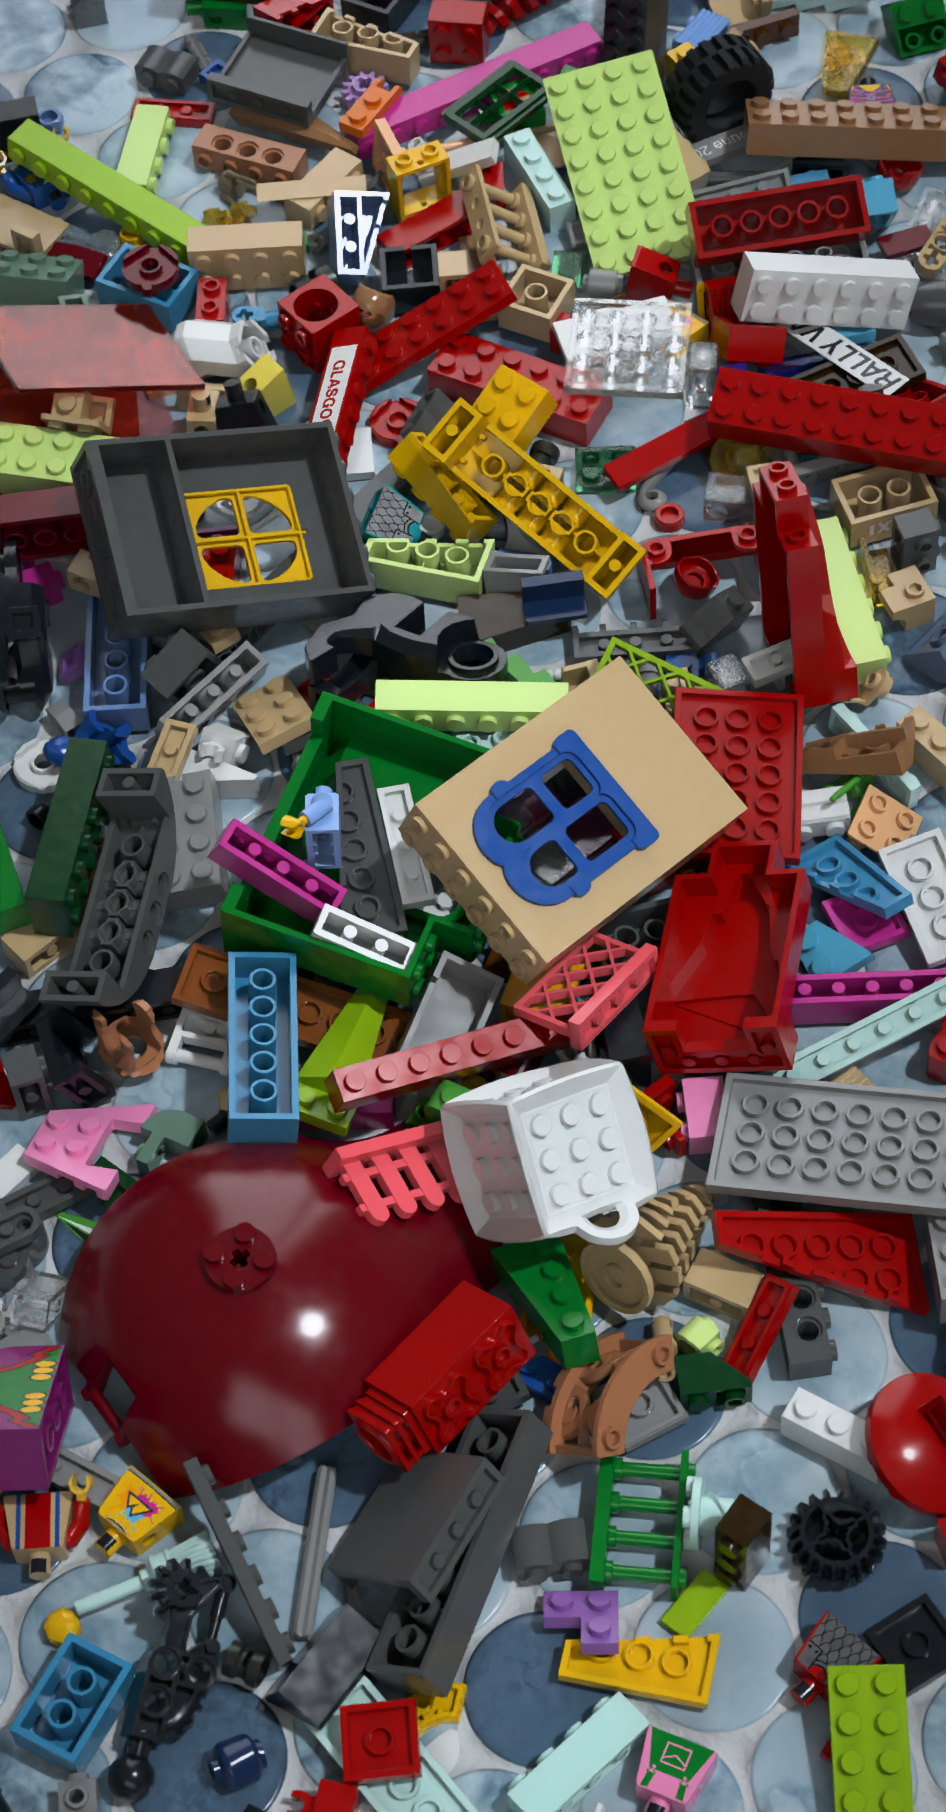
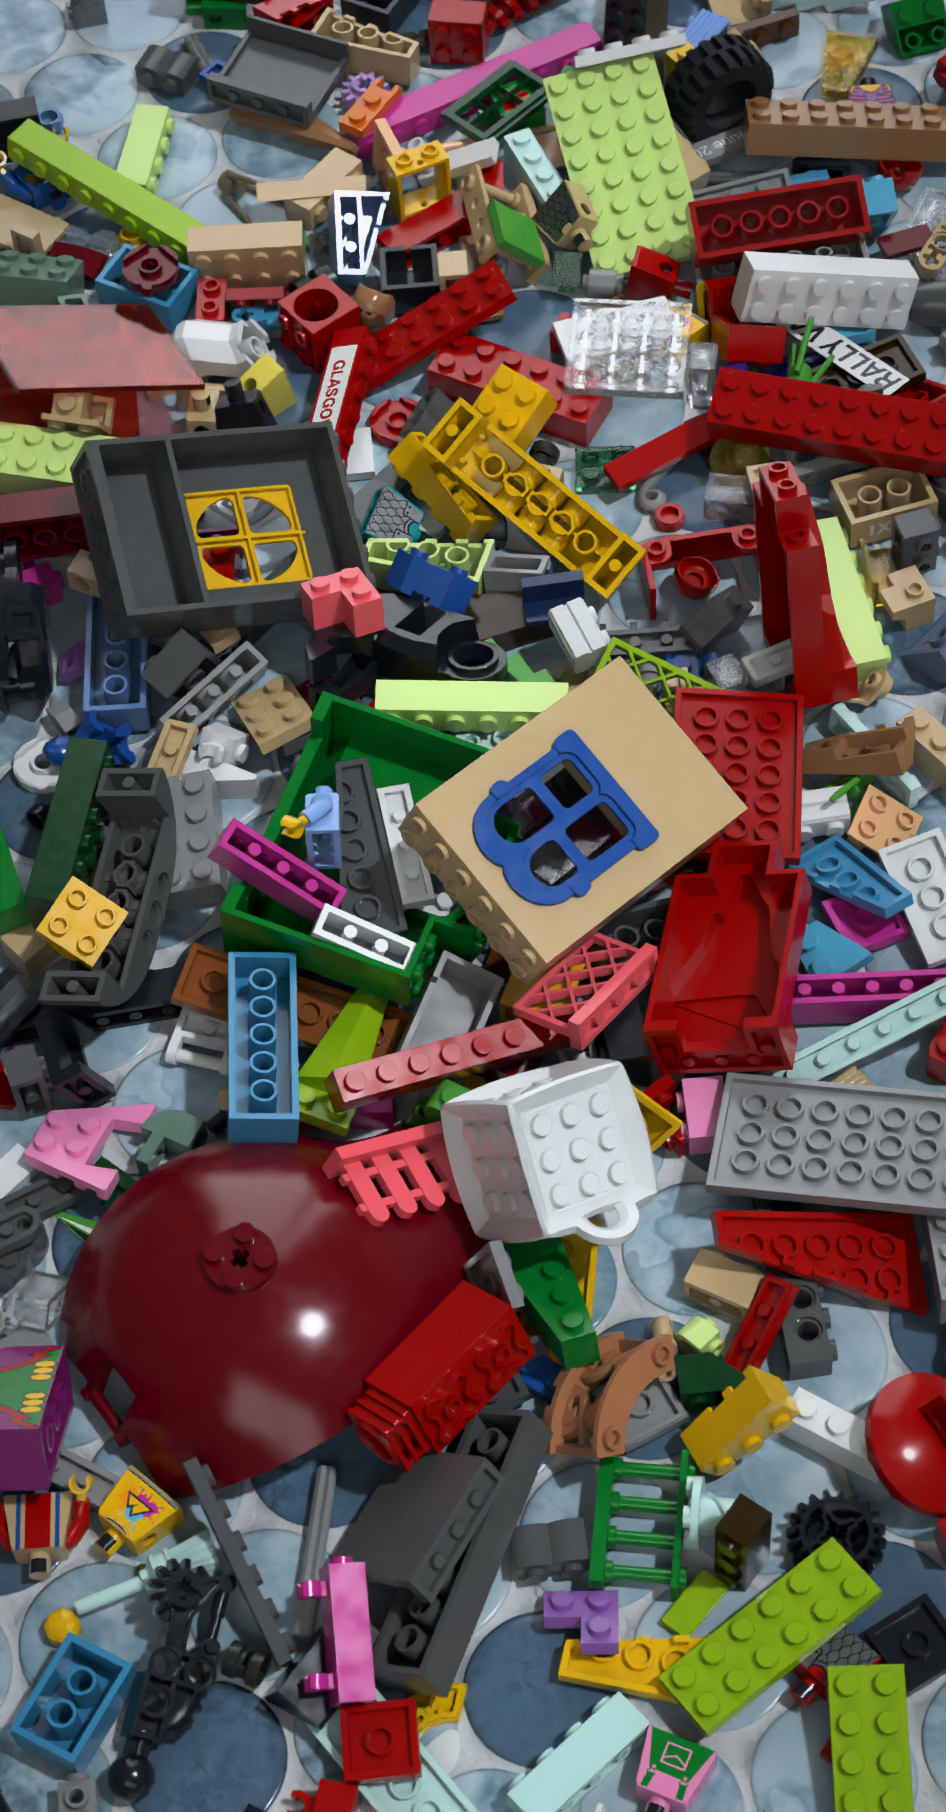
(81, 923): none -> yellow plate
(118, 1050): nougat piece -> none
(186, 113): red tile -> none
(237, 1762): dark blue head -> none
(238, 214): clear yellow plate -> none
(246, 296): none -> red plate
(248, 155): nougat brick -> none
(343, 598): none -> coral brick
(346, 1633): none -> dark pink brick
(437, 585): none -> blue brick
(493, 1273): none -> light grey plate
(516, 234): none -> bright green tile
(539, 302): tan brick -> none
(568, 217): none -> torso
(578, 634): none -> white brick
(652, 1261): tan plant -> none
(668, 41): none -> white plate
(740, 1422): none -> yellow wedge
(770, 1636): none -> lime plate
(801, 370): none -> bright green plant

